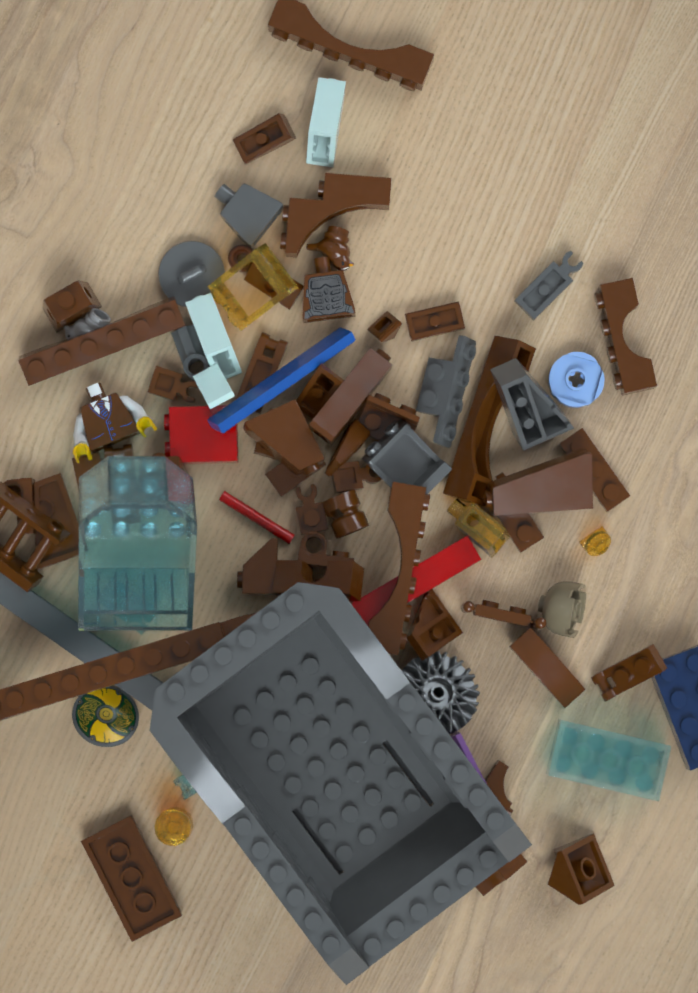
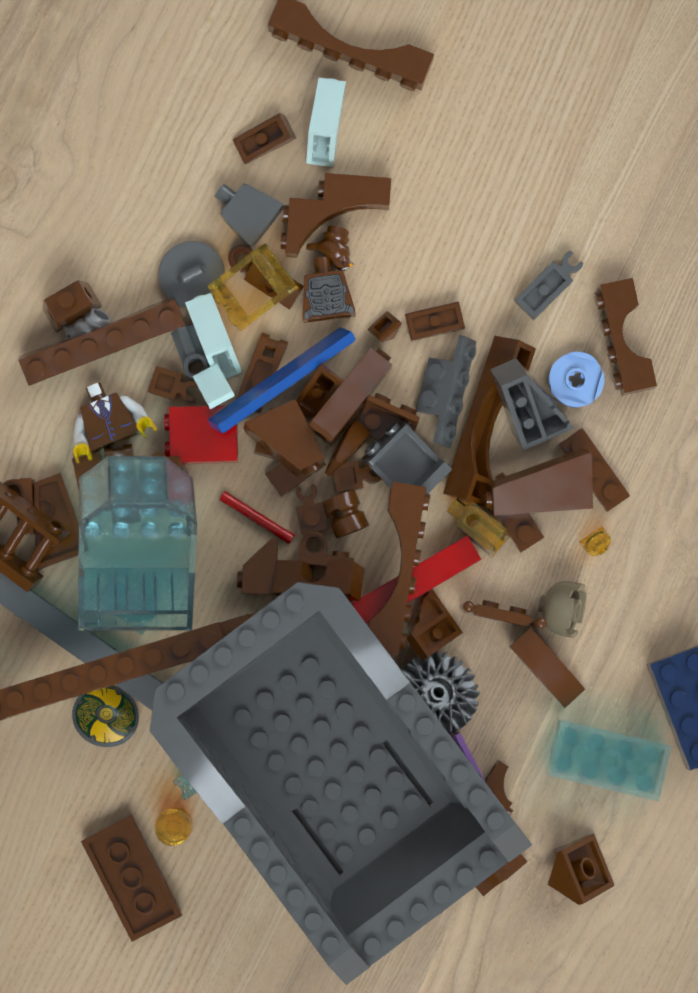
(629, 672): reddish brown plate -> none

